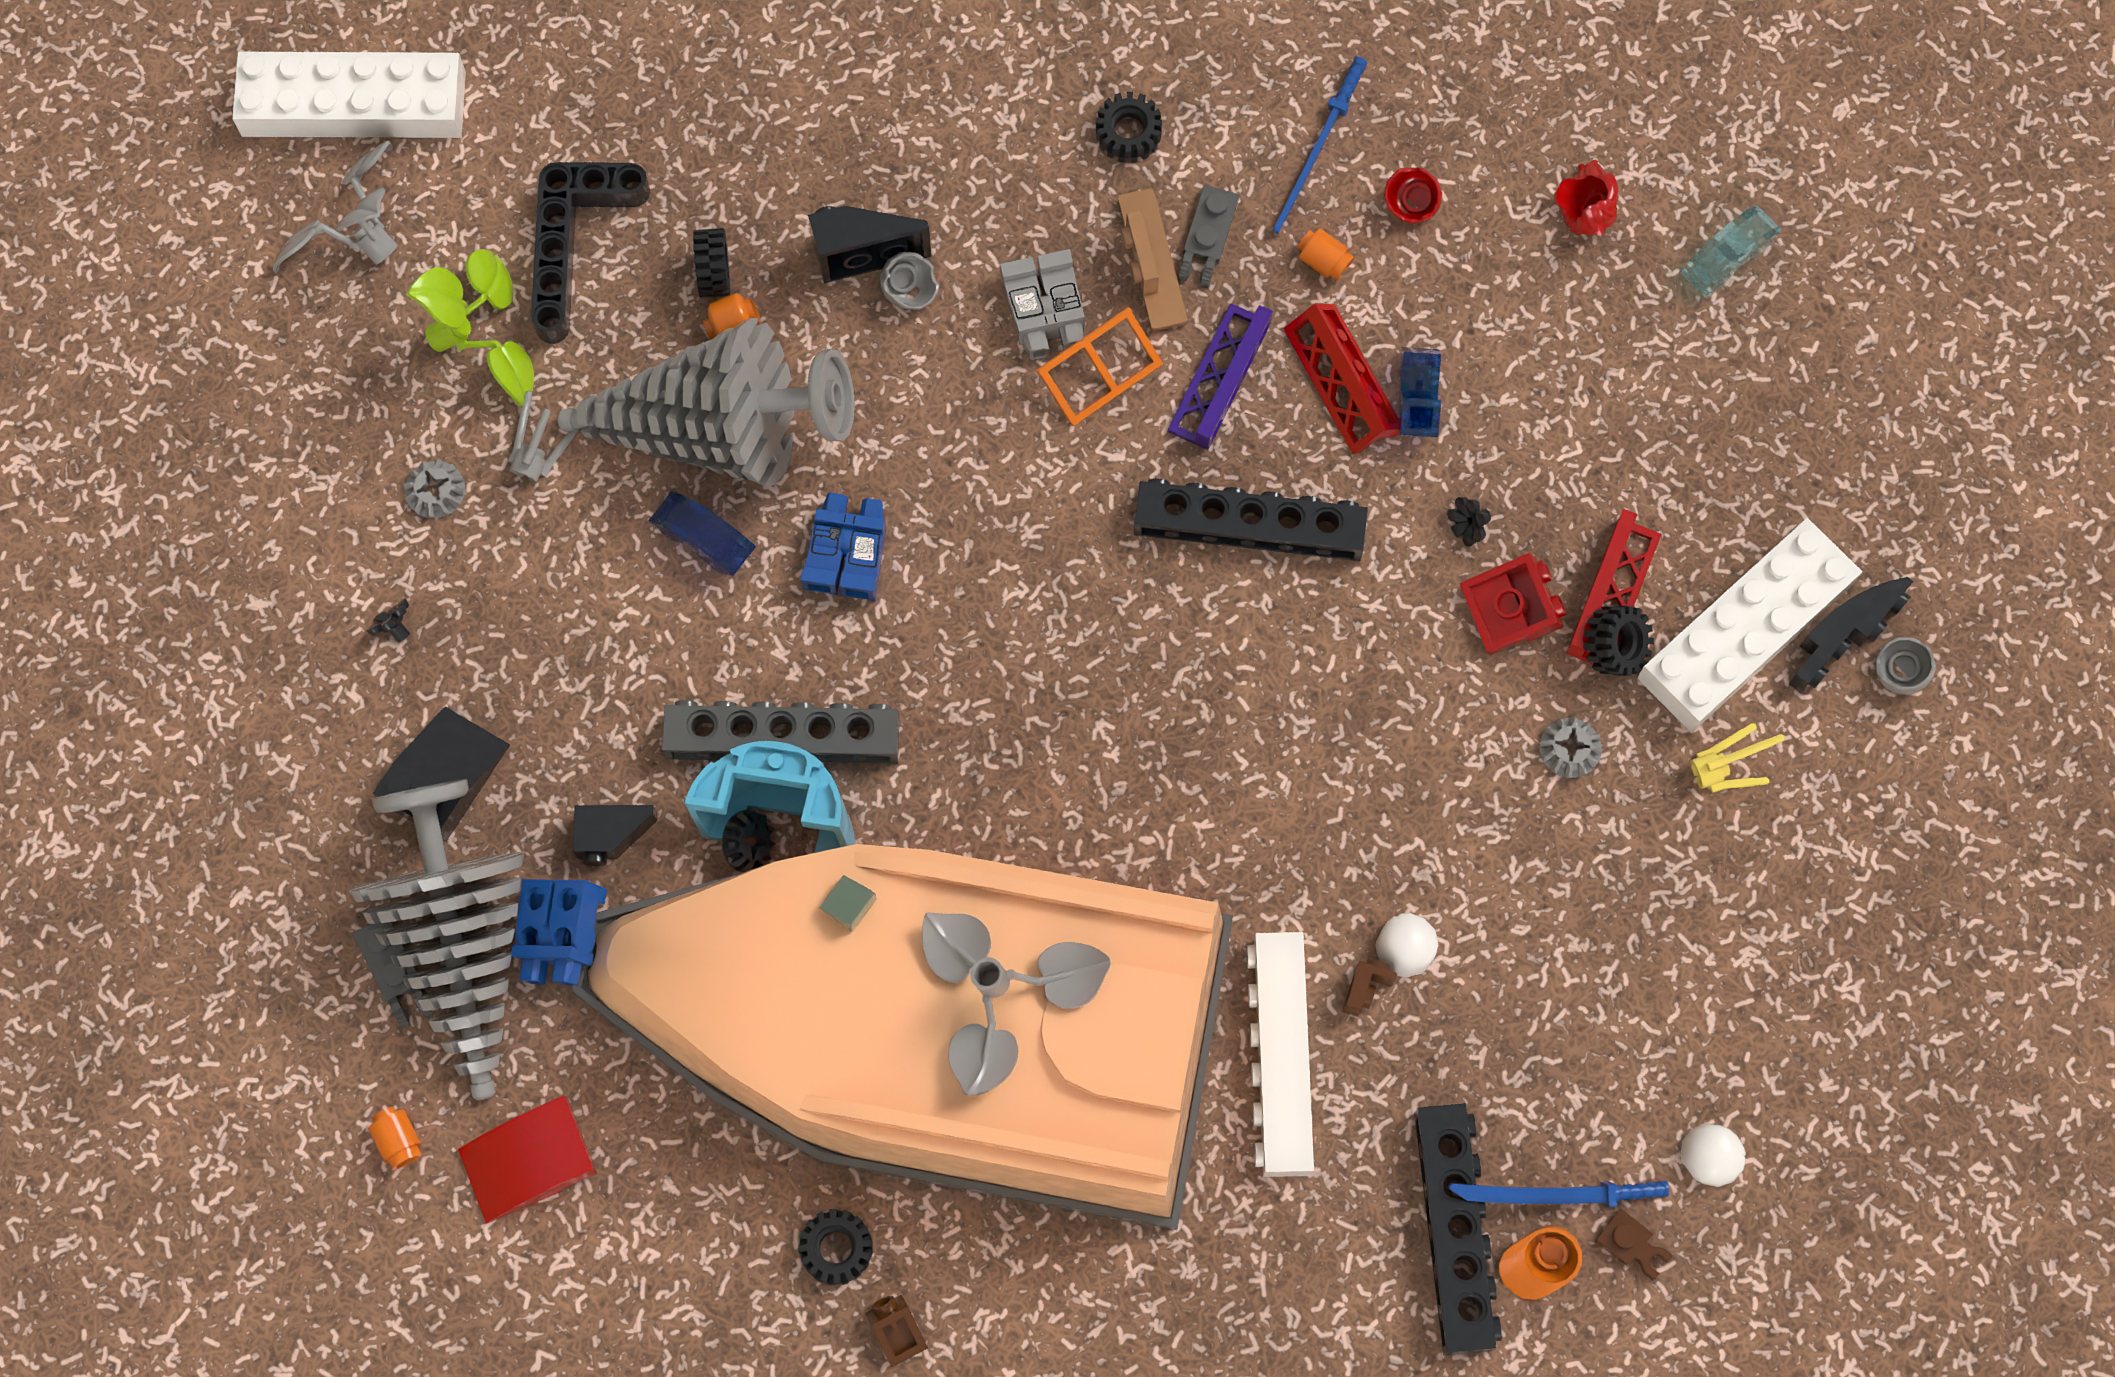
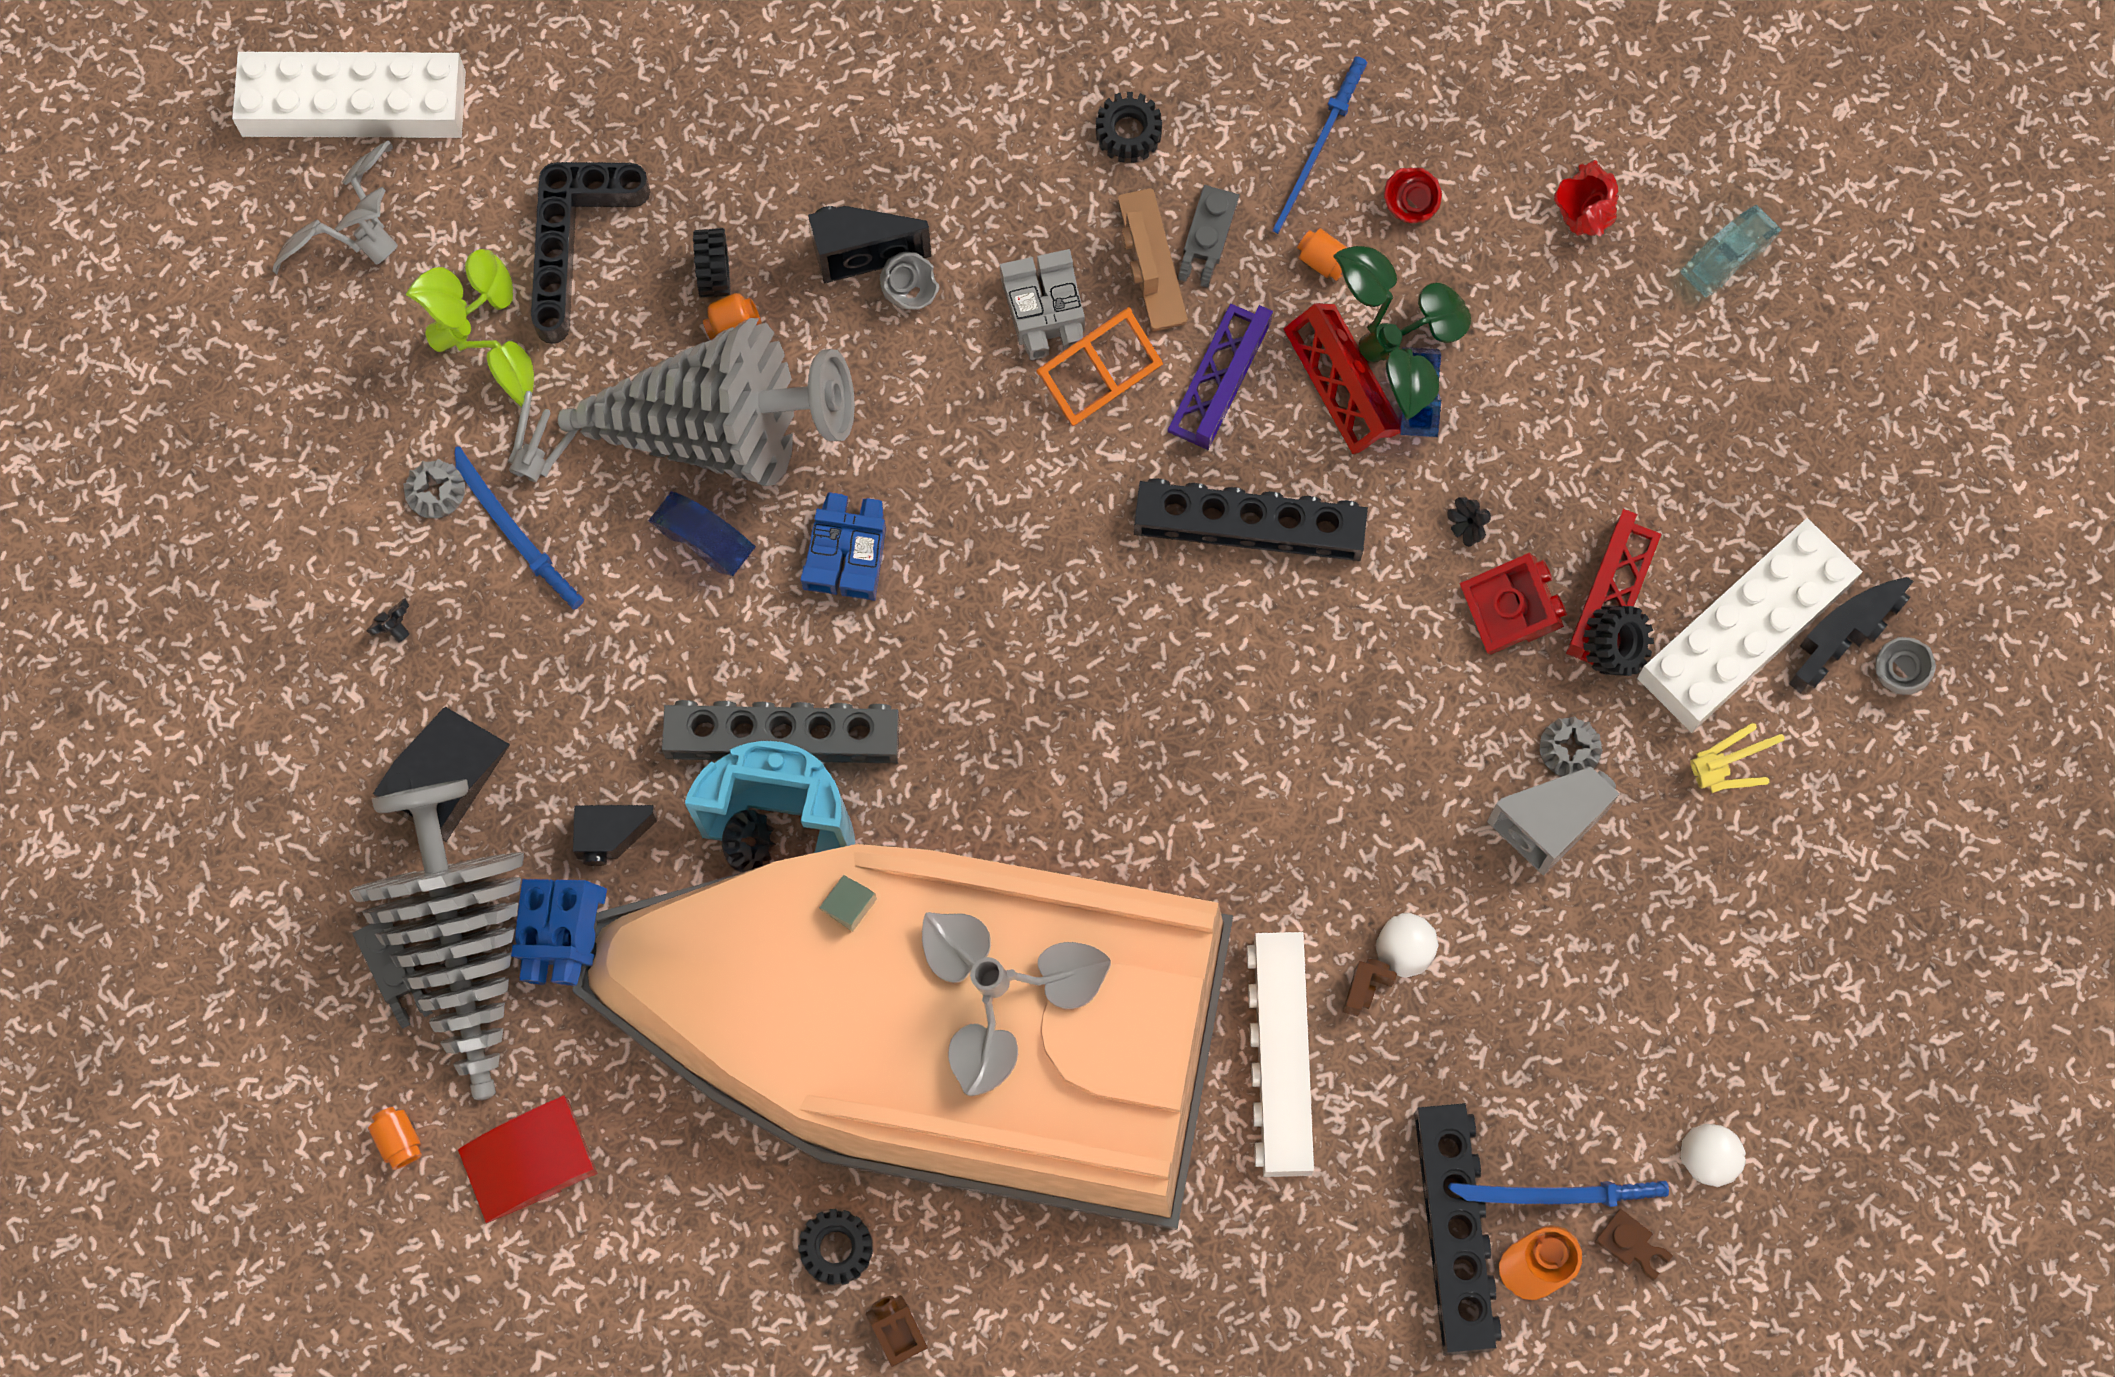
(539, 563): none -> blue sword
(1410, 377): none -> dark green plant
(1553, 815): none -> light grey slope

